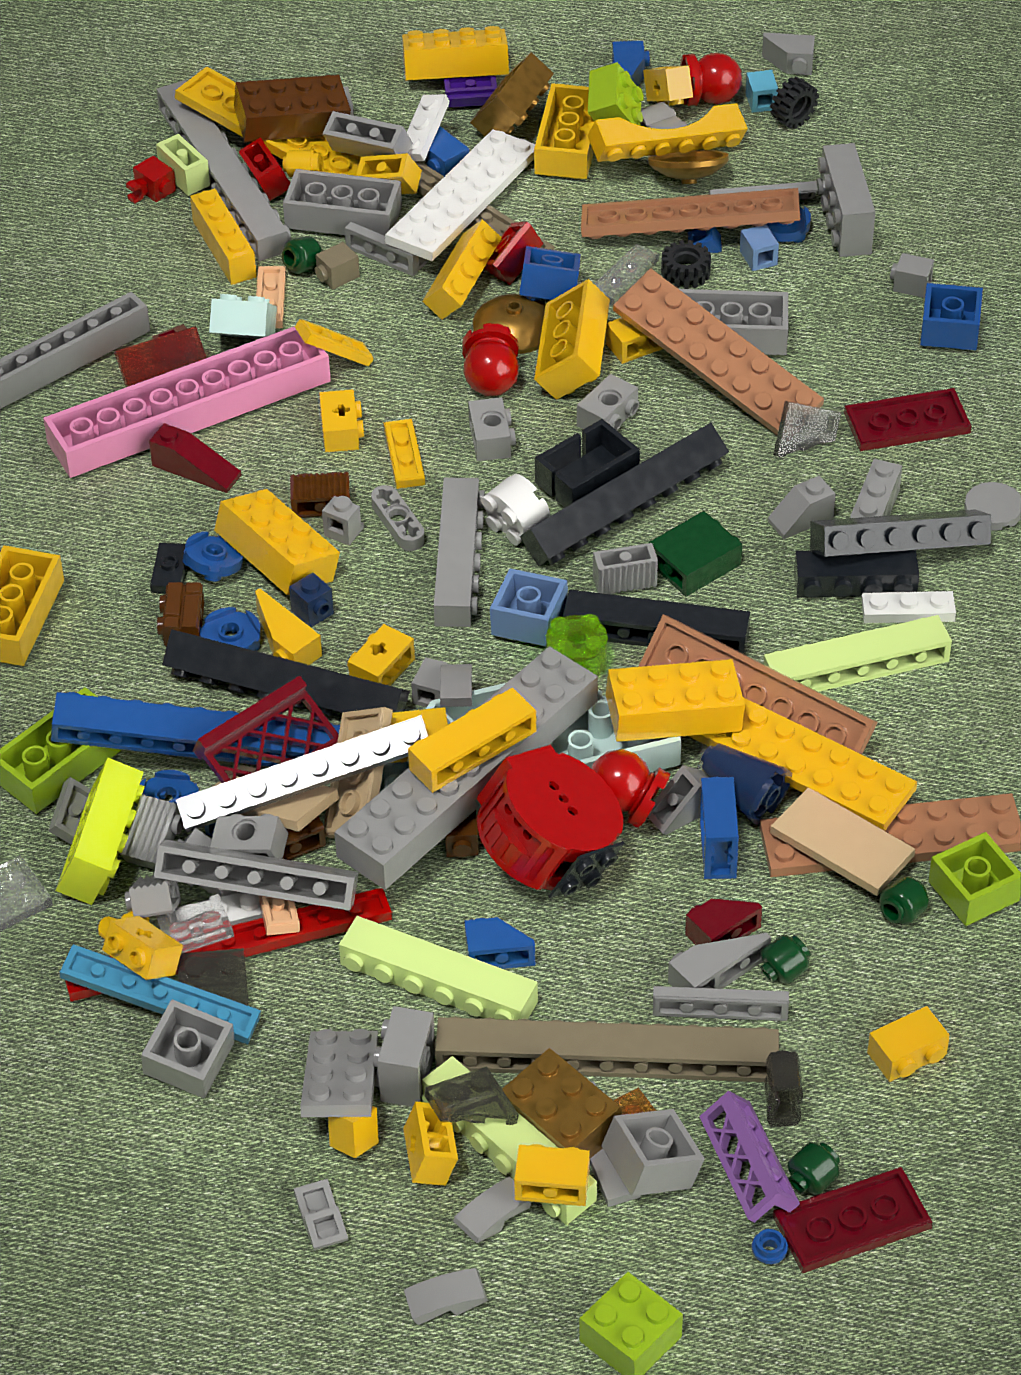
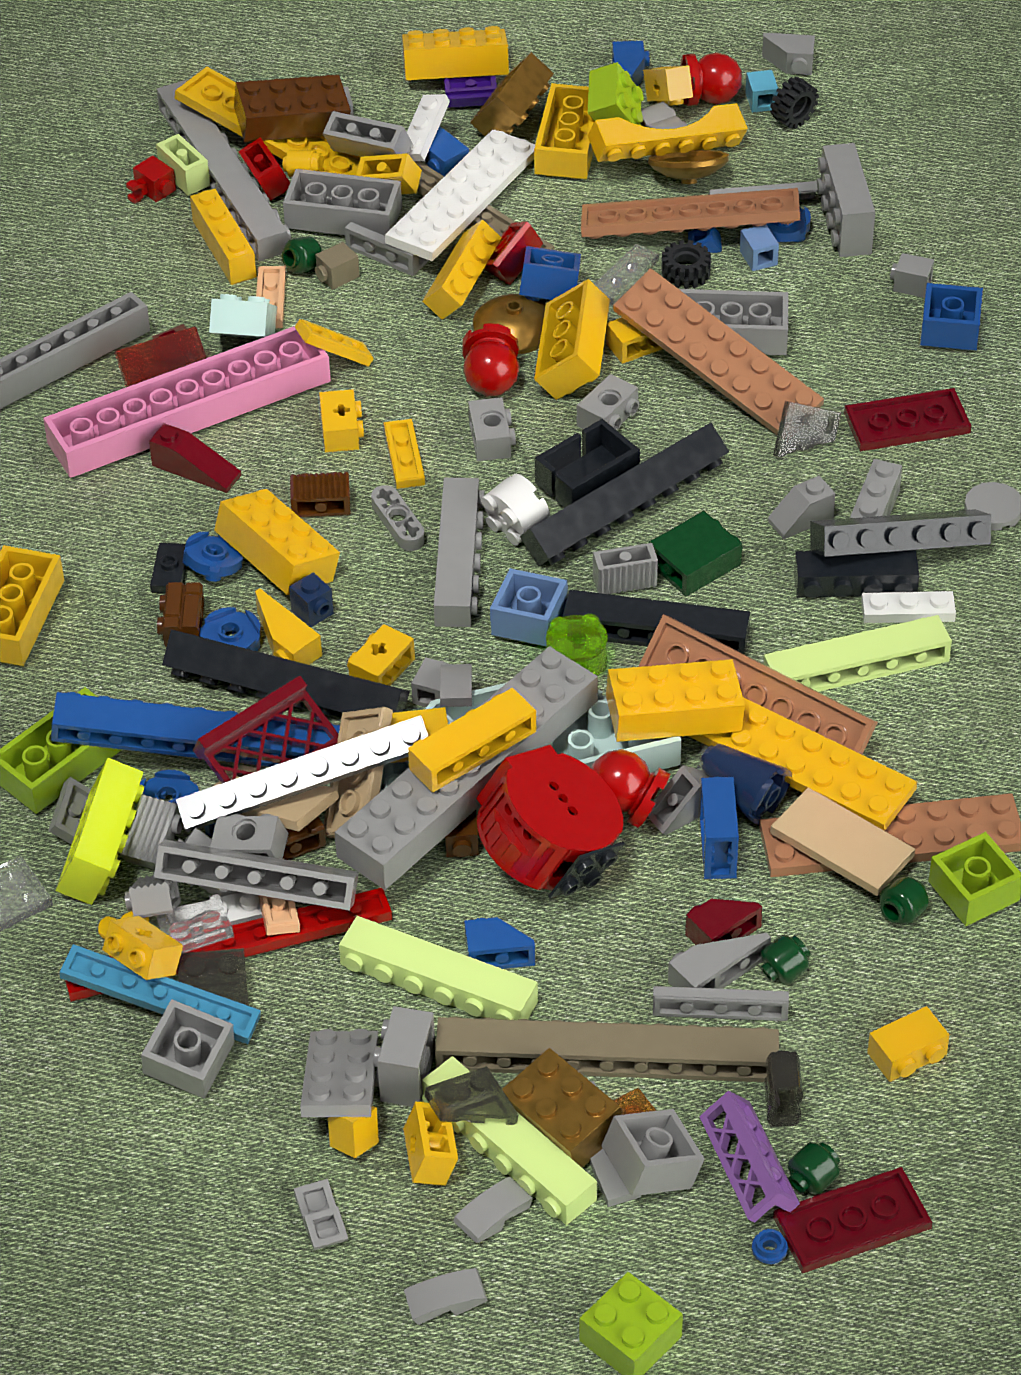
(342, 511): light grey brick -> none
(552, 1175): yellow brick -> none

